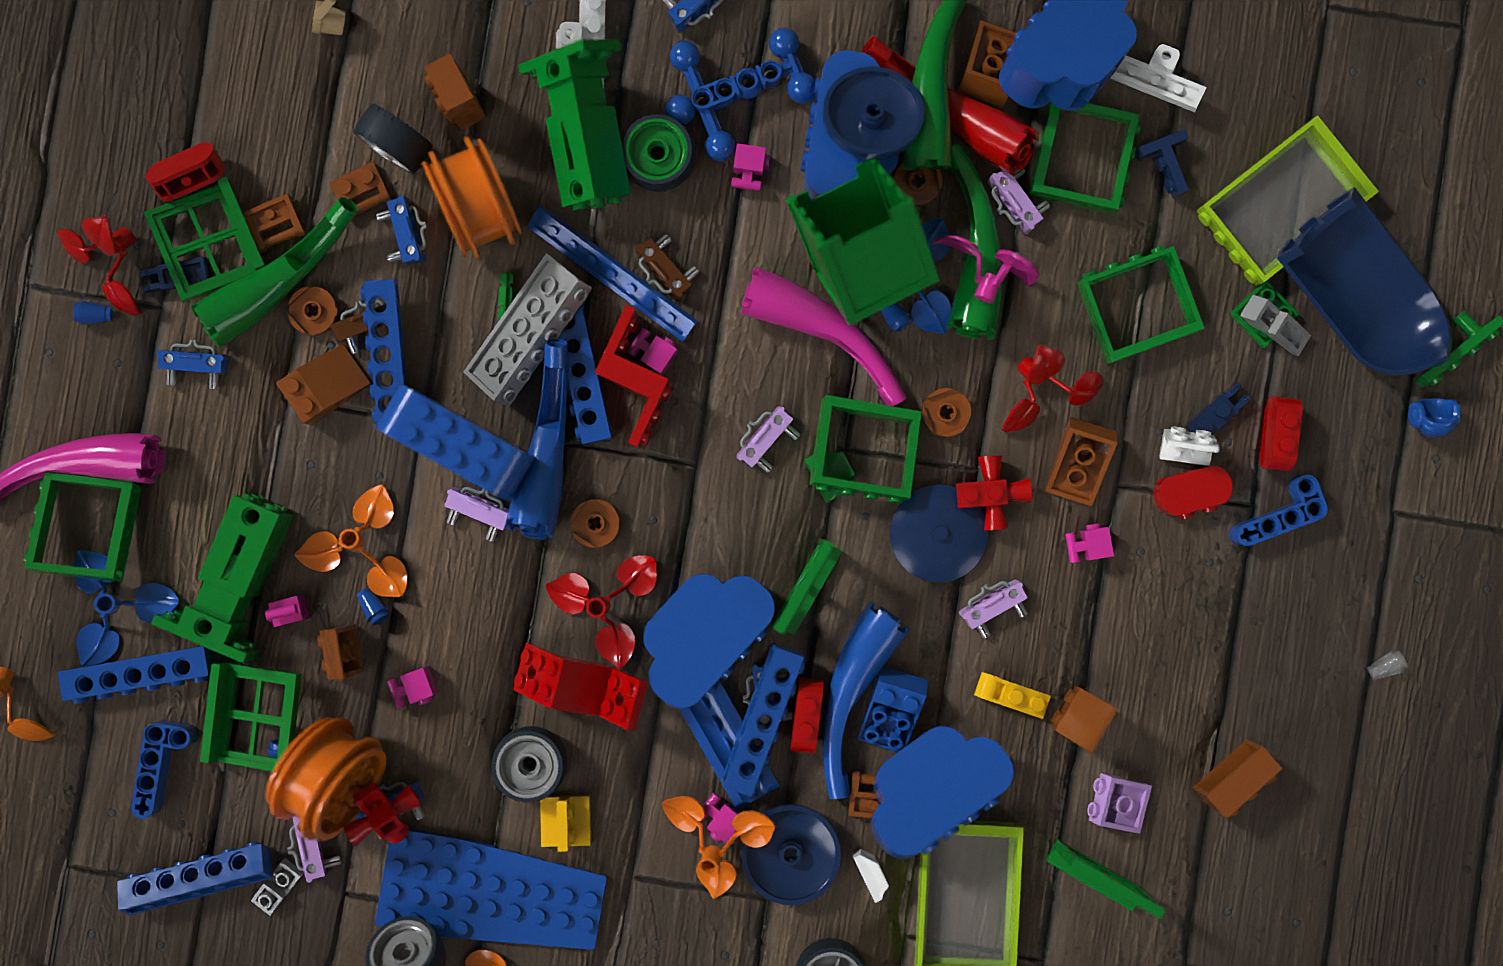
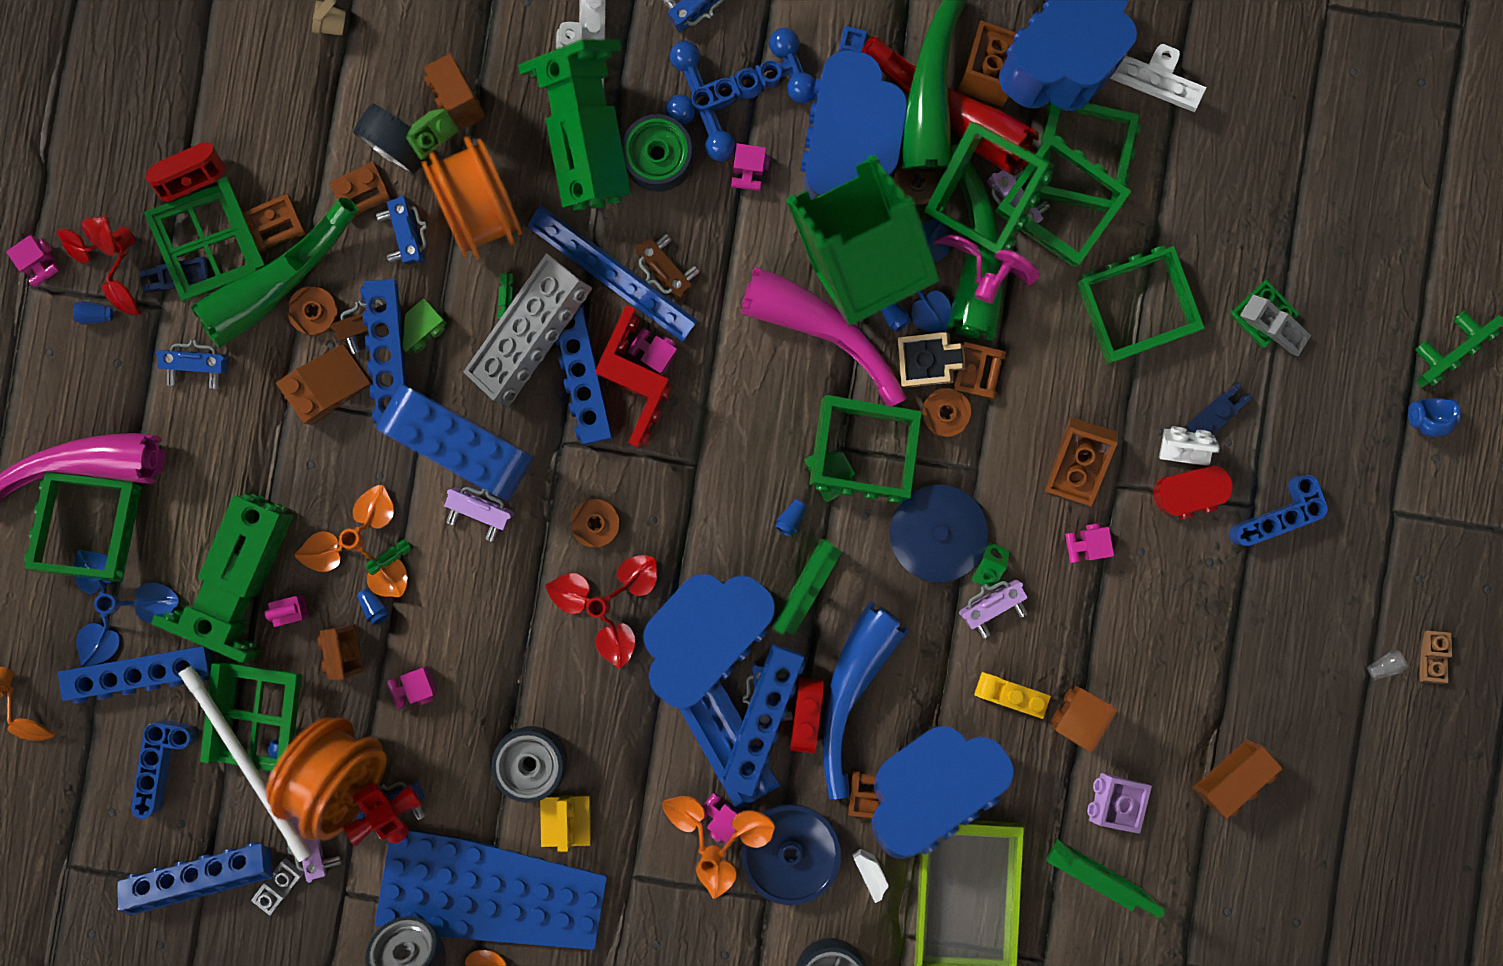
(31, 257): none -> dark pink brick
(197, 687): none -> white piece
(388, 557): none -> green axle
(420, 325): none -> bright green slope
(431, 131): none -> bright green slope
(539, 495): blue brick -> none
(580, 686): red bracket -> none
(765, 437): lavender piece -> none
(791, 518): none -> blue cone
(853, 39): none -> blue tile
(873, 113): dark blue dish -> none
(892, 709): blue slope -> none
(929, 359): none -> piece
(956, 169): none -> green window
(969, 380): none -> dark orange plate
(991, 568): none -> green bracket
(992, 492): red brick -> none
(1038, 369): red plant -> none
(1095, 171): none -> green window
(1167, 161): dark blue bracket -> none
(1279, 195): clear window -> none
(1280, 433): red brick -> none
(1368, 289): dark blue panel -> none
(1434, 657): none -> medium nougat slope

